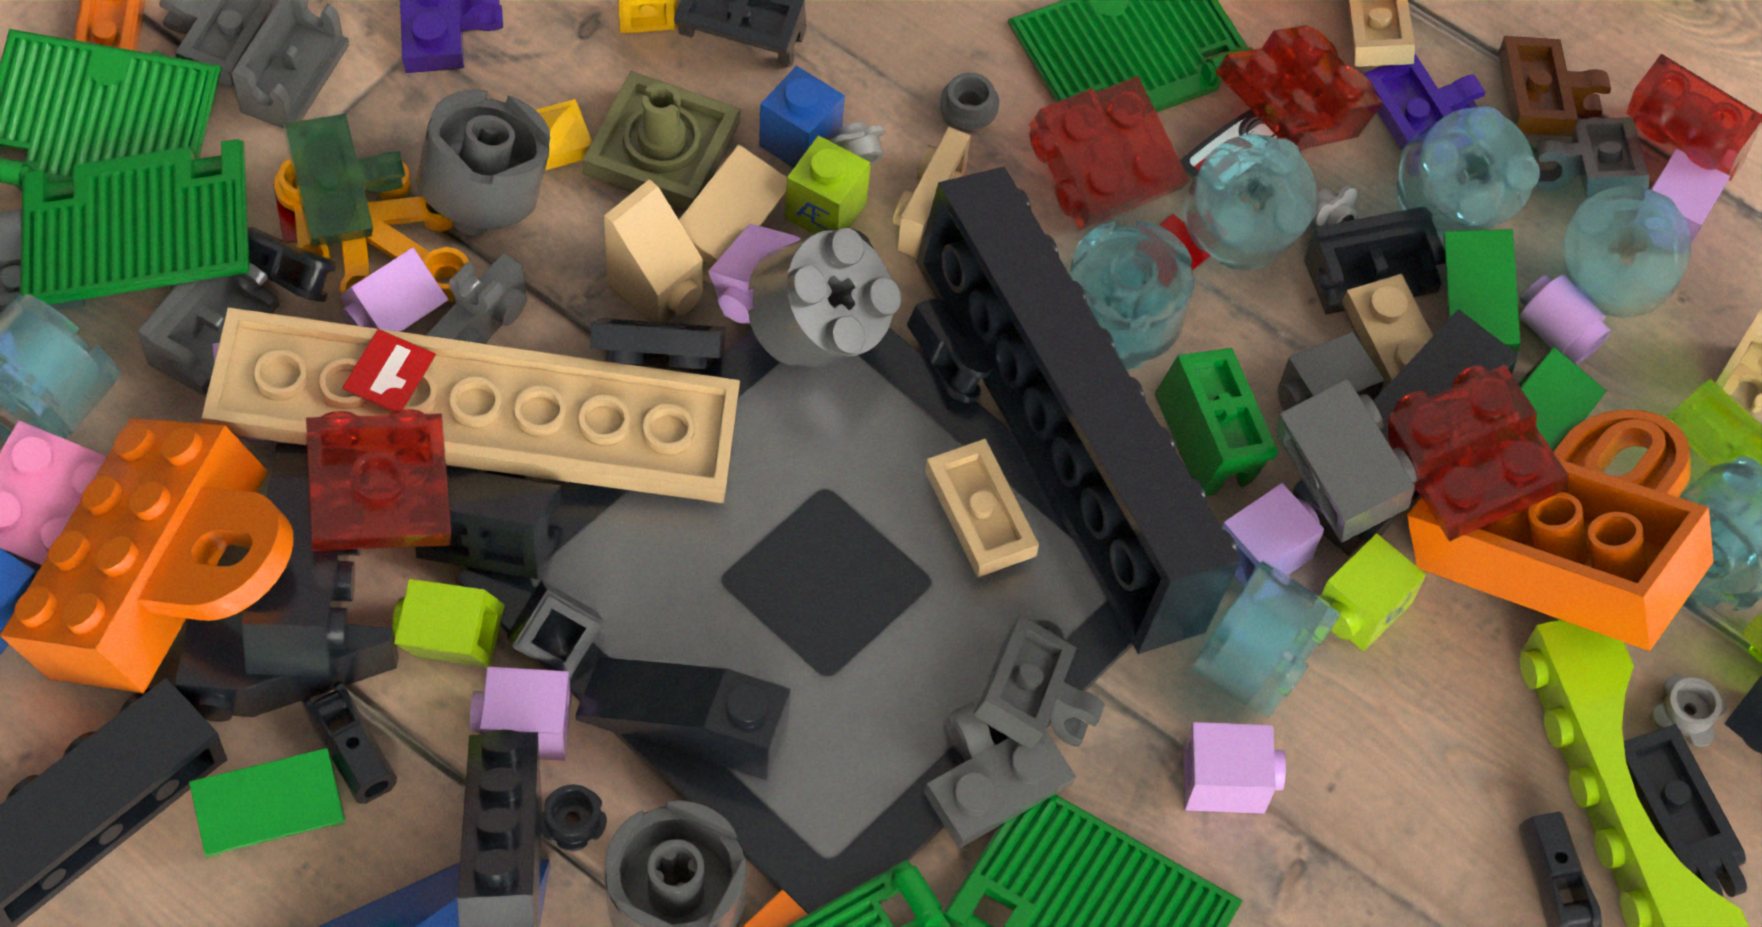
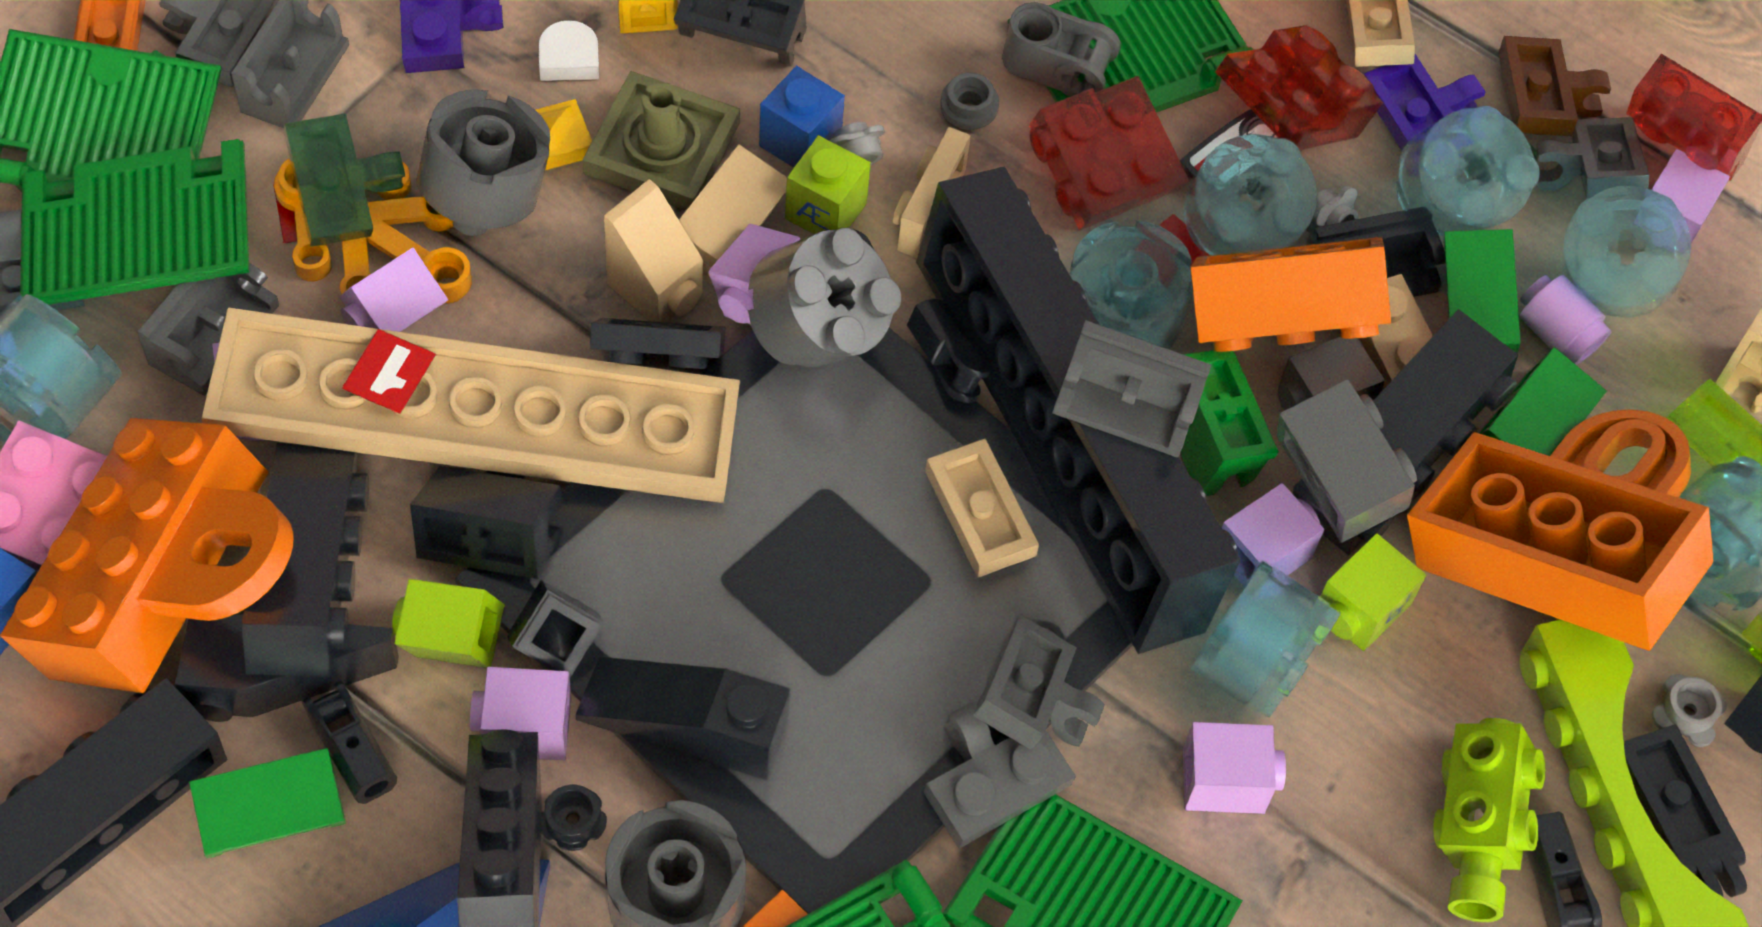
(290, 265): black bar -> none
(377, 480): clear red plate -> none
(483, 302): dark grey plate -> none
(568, 52): none -> white tile
(1055, 50): none -> dark grey piece
(1132, 389): none -> dark grey hinge
(1291, 293): none -> orange brick
(1476, 450): clear red plate -> none
(1490, 770): none -> lime brick

